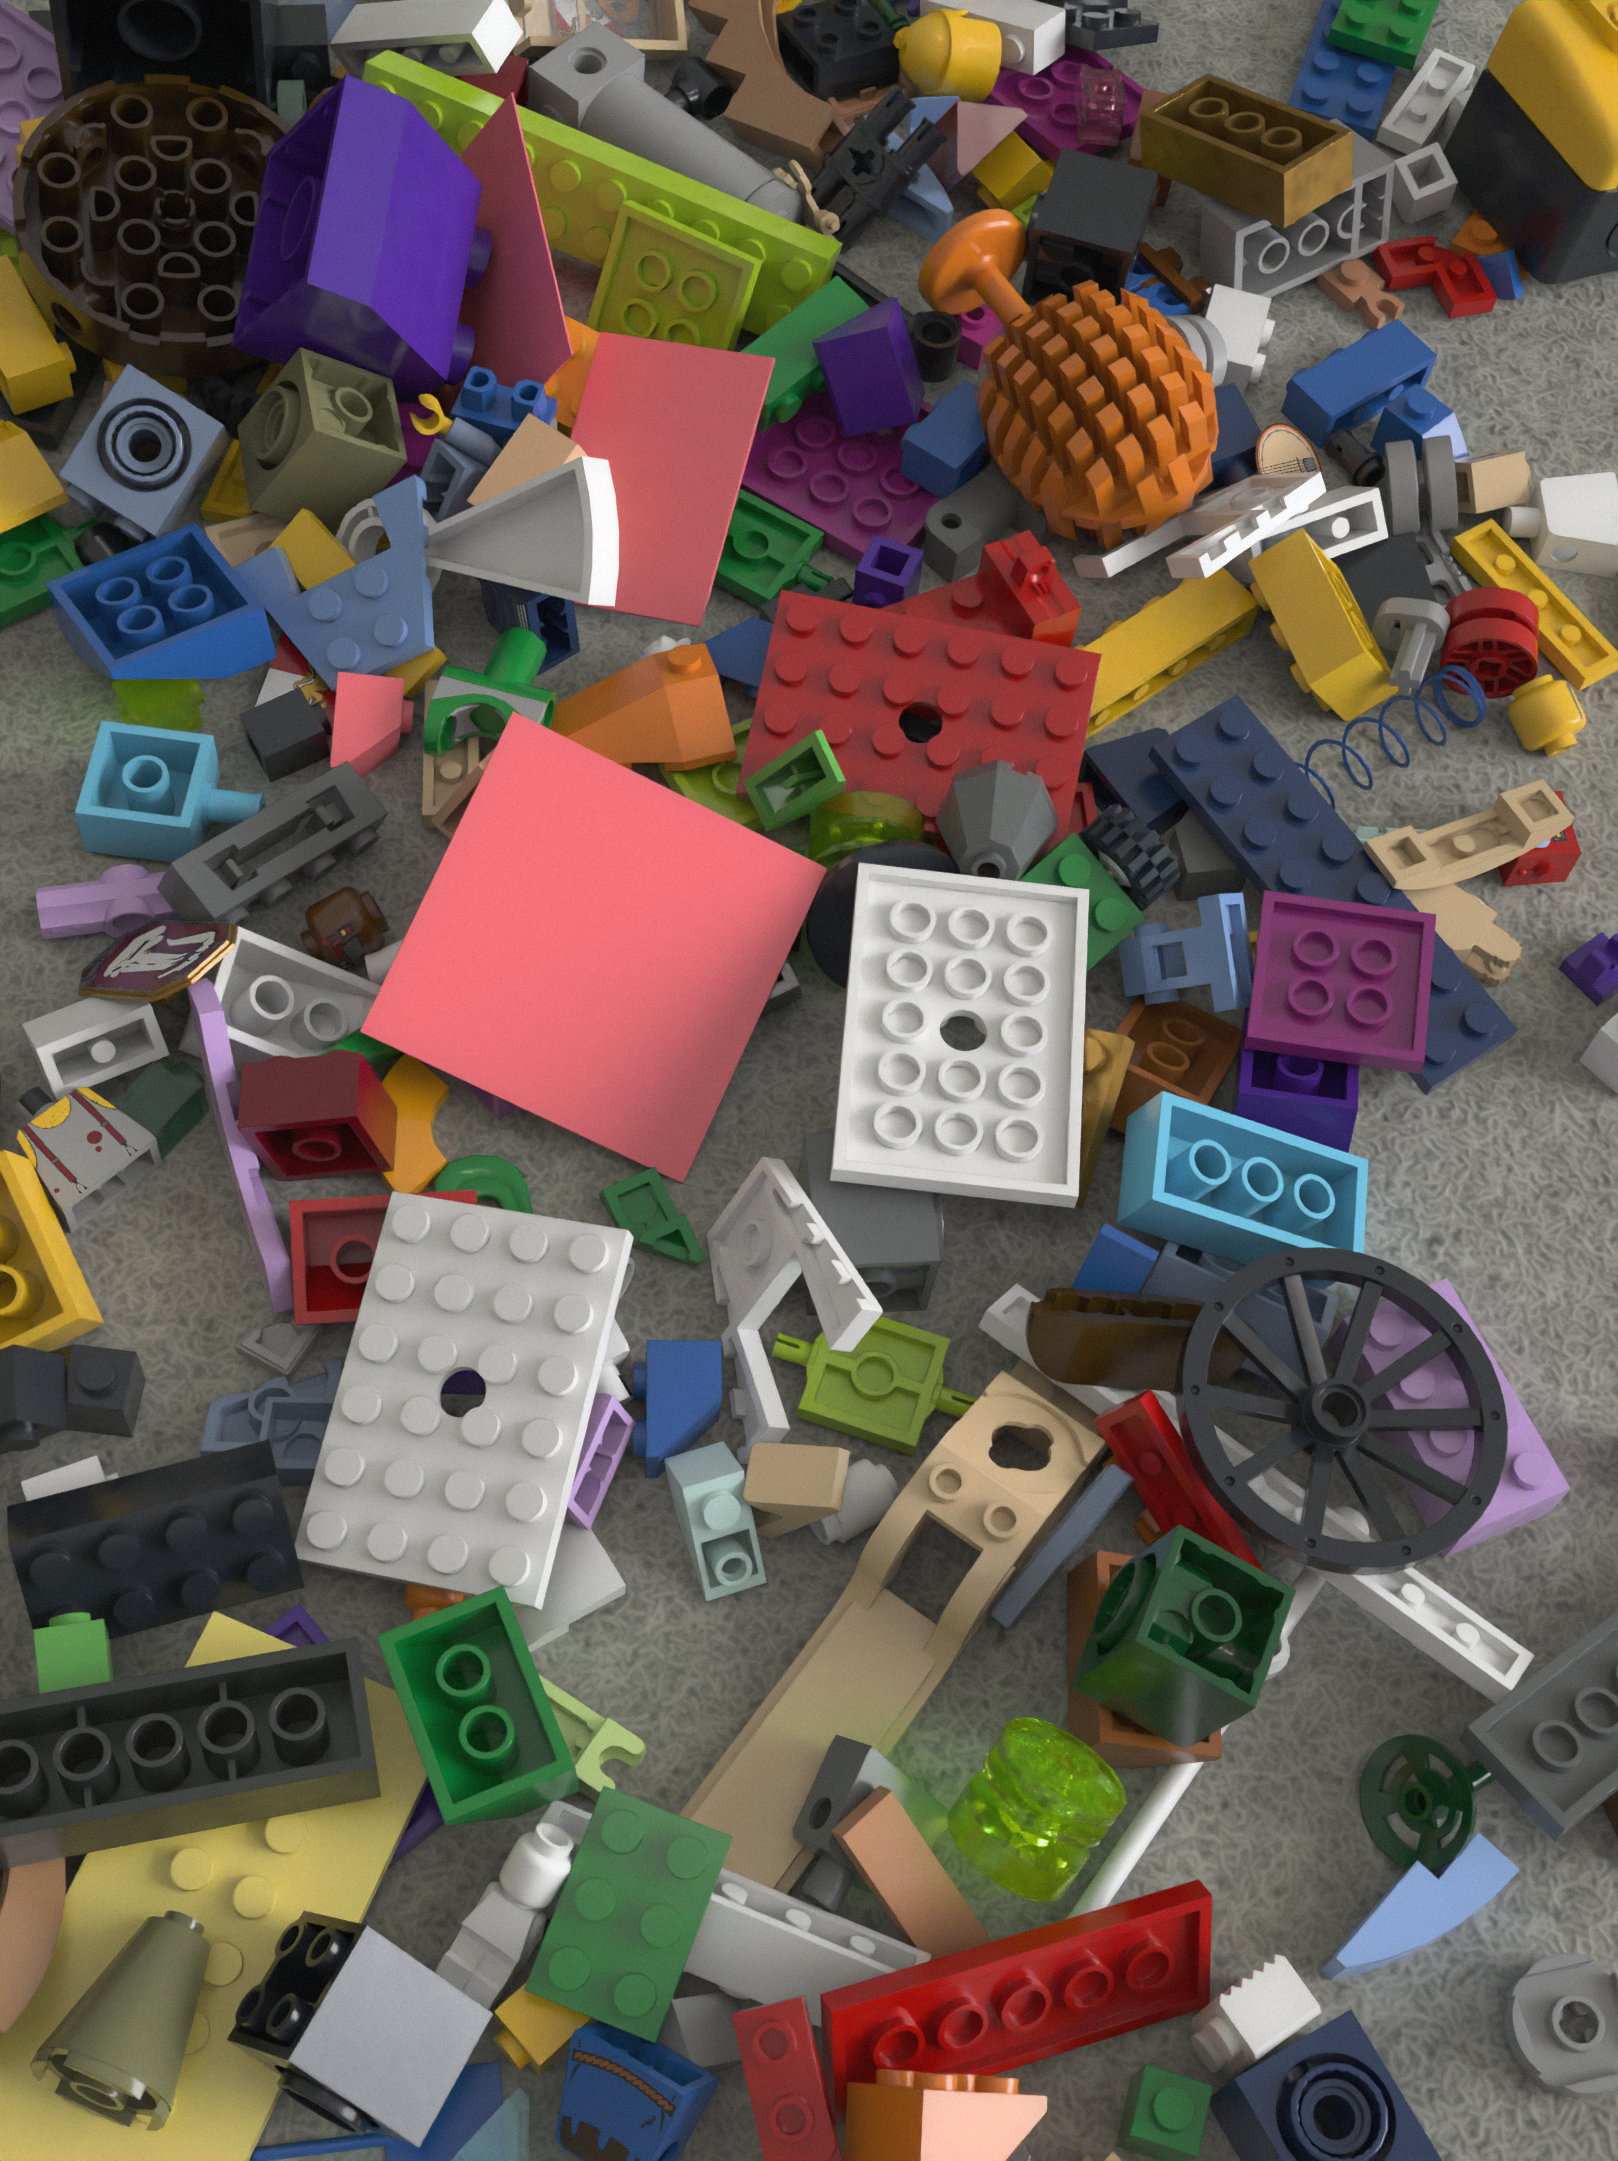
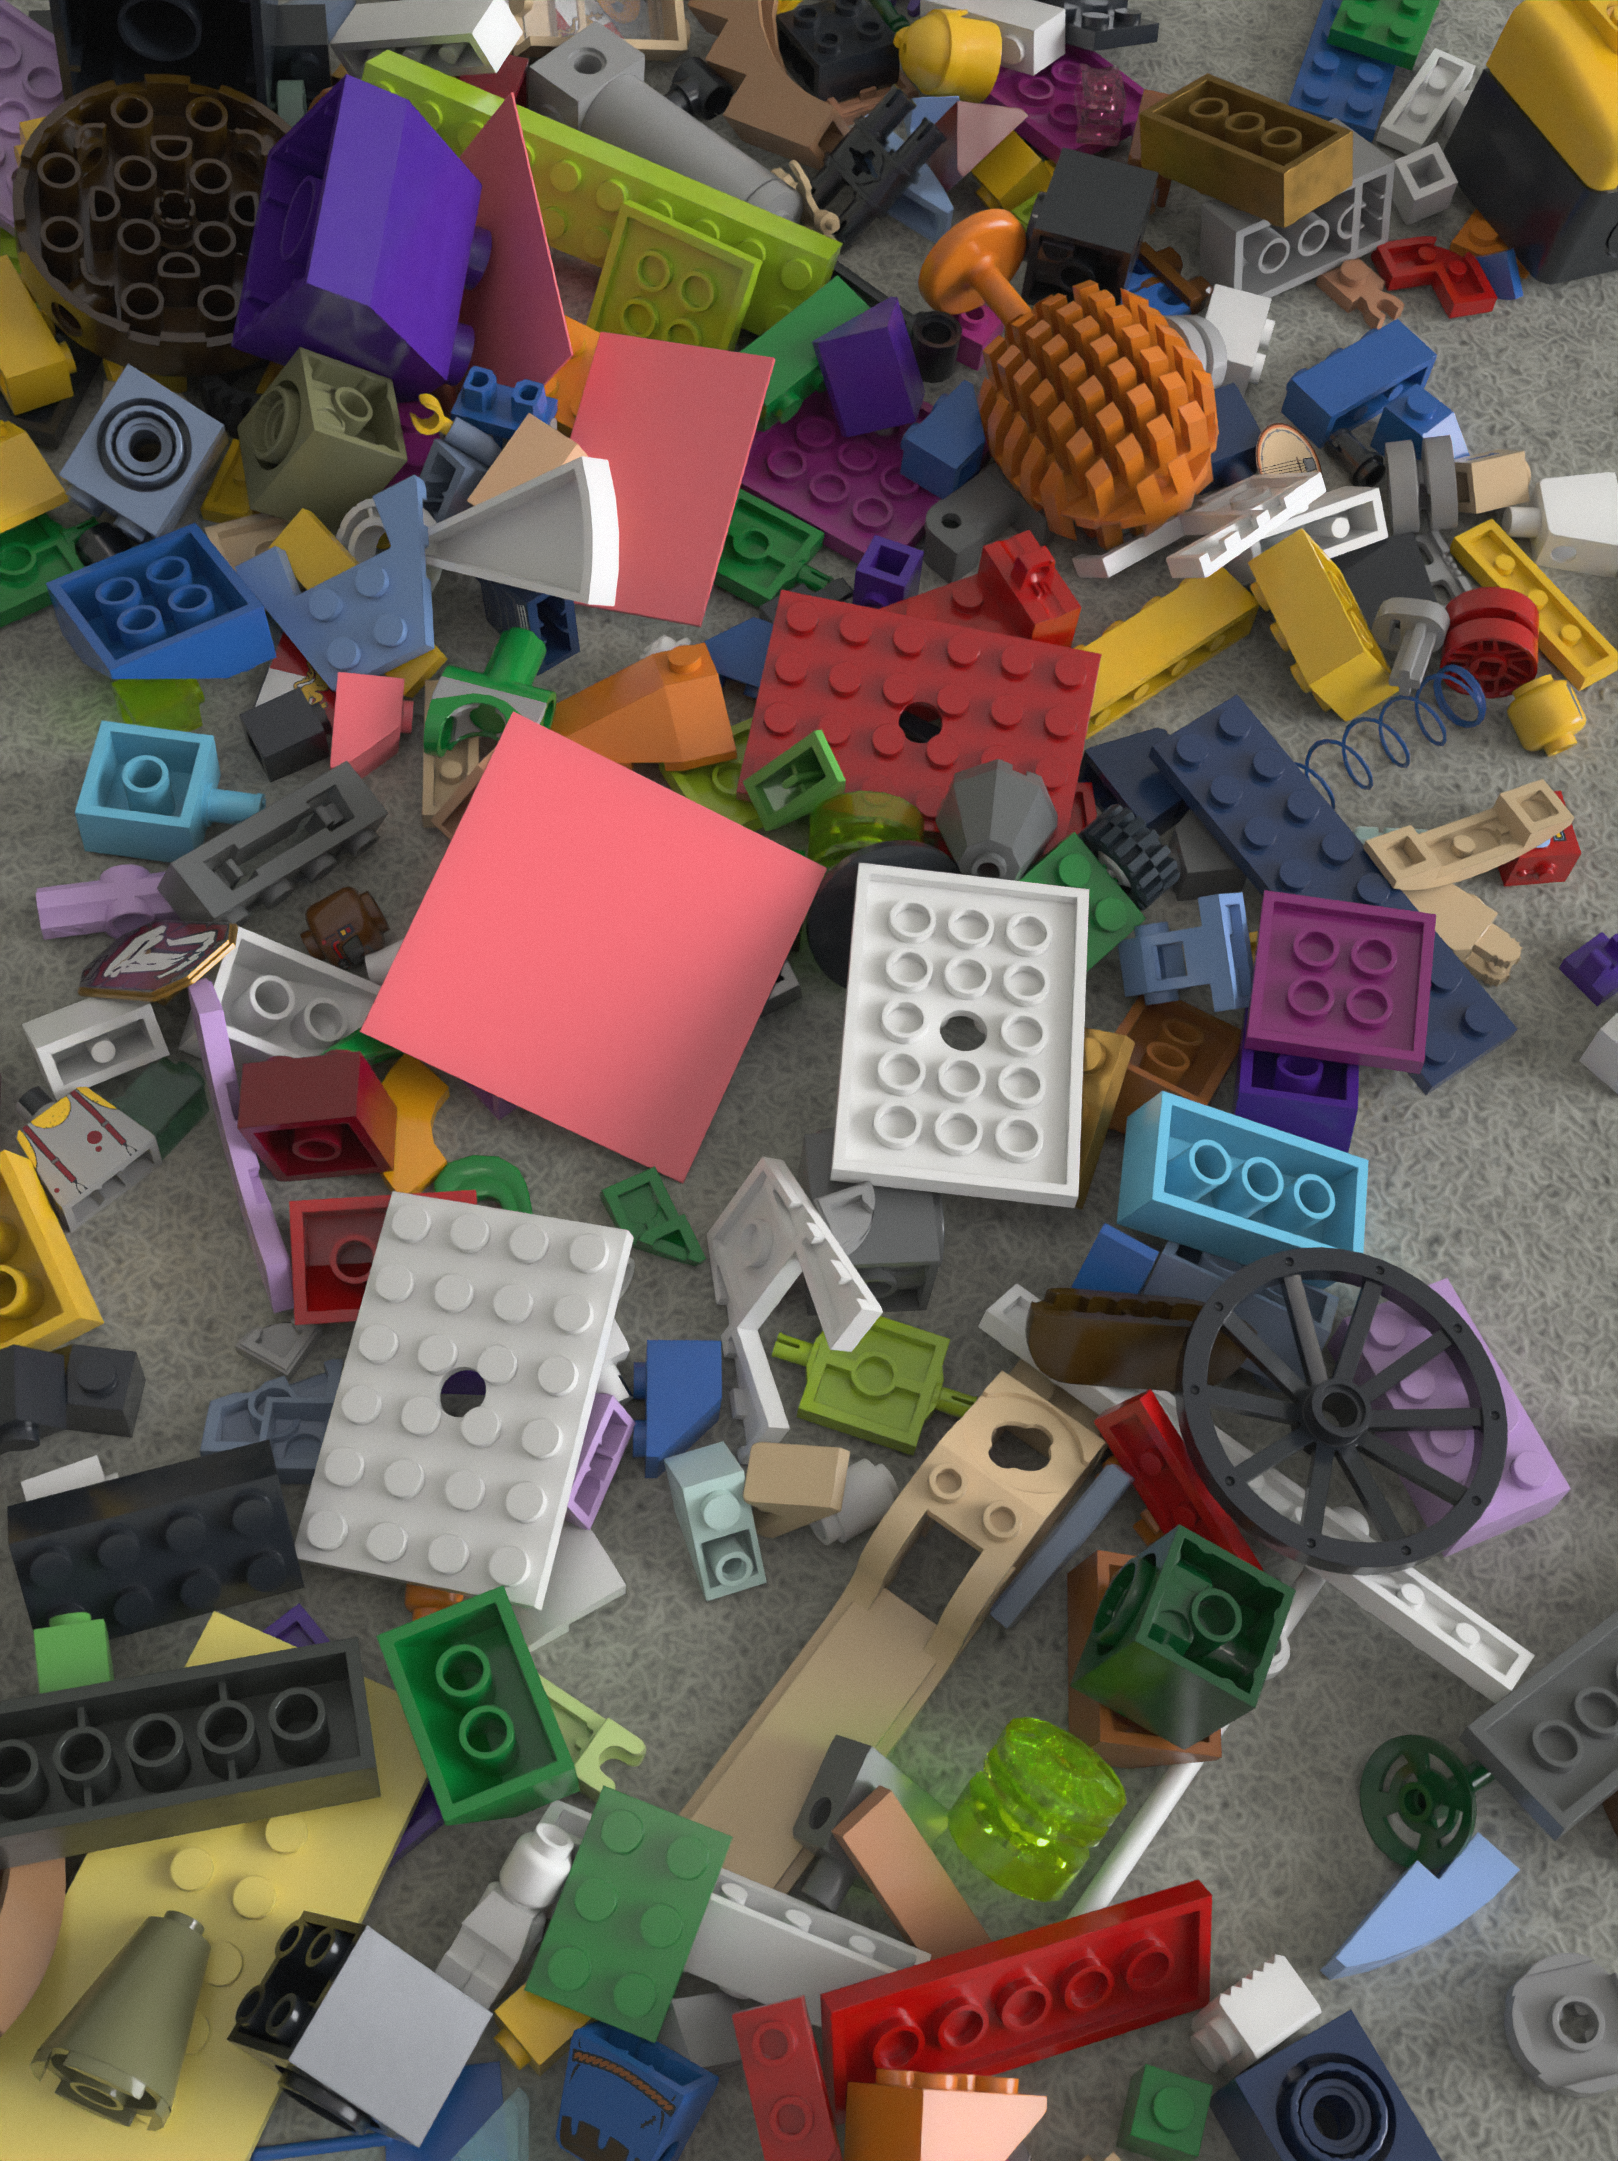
(848, 1214): none -> light grey tile

